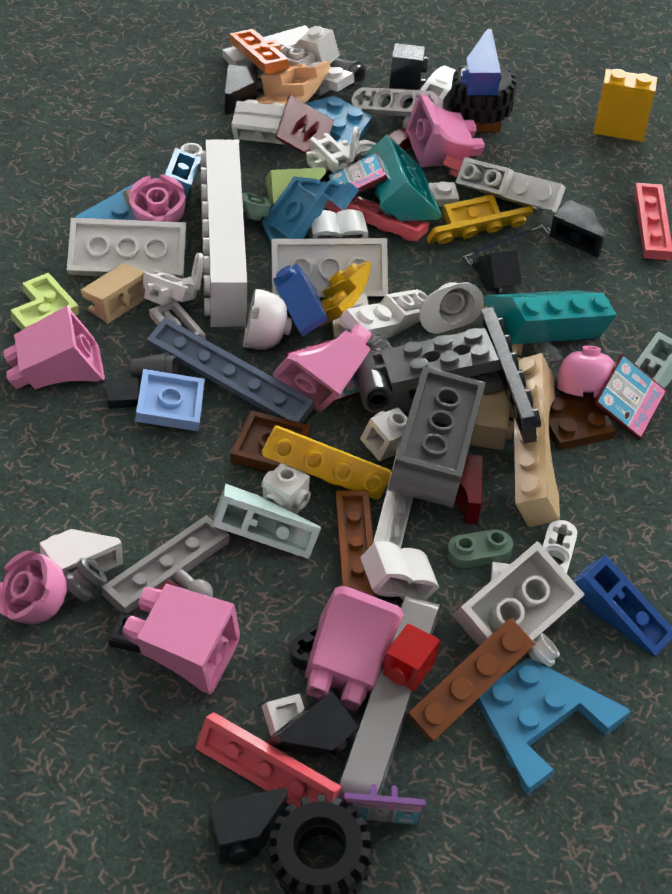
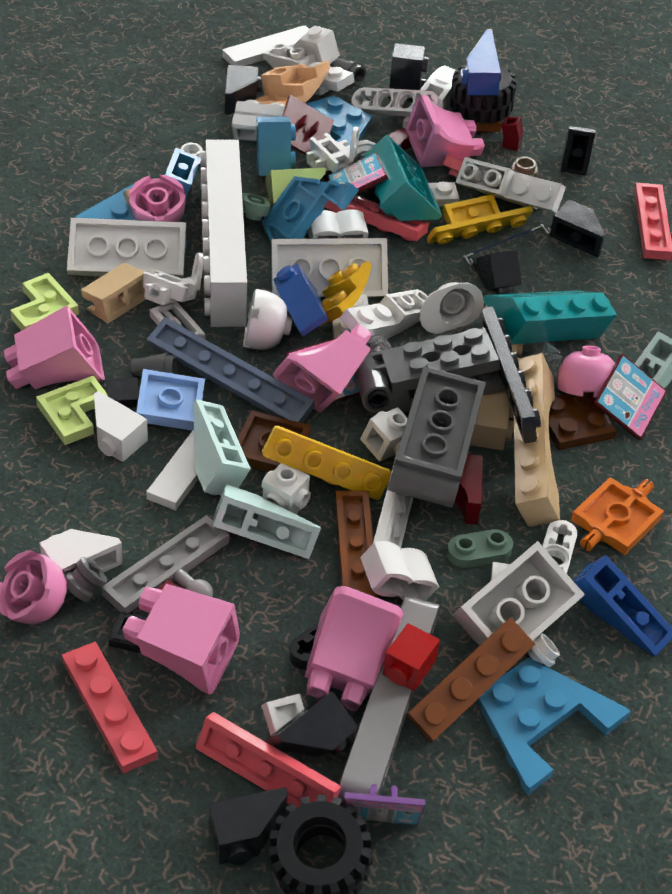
(66, 408): none -> yellowish green plate
(109, 707): none -> coral plate
(118, 428): none -> white slope
(176, 478): none -> white tile
(217, 449): none -> light aqua slope
(262, 52): orange hinge -> none
(274, 144): none -> dark azure brick
(512, 133): none -> dark red piece
(525, 166): none -> dark tan plate
(577, 150): none -> black slope
(617, 515): none -> orange plate
(625, 105): yellow brick -> none

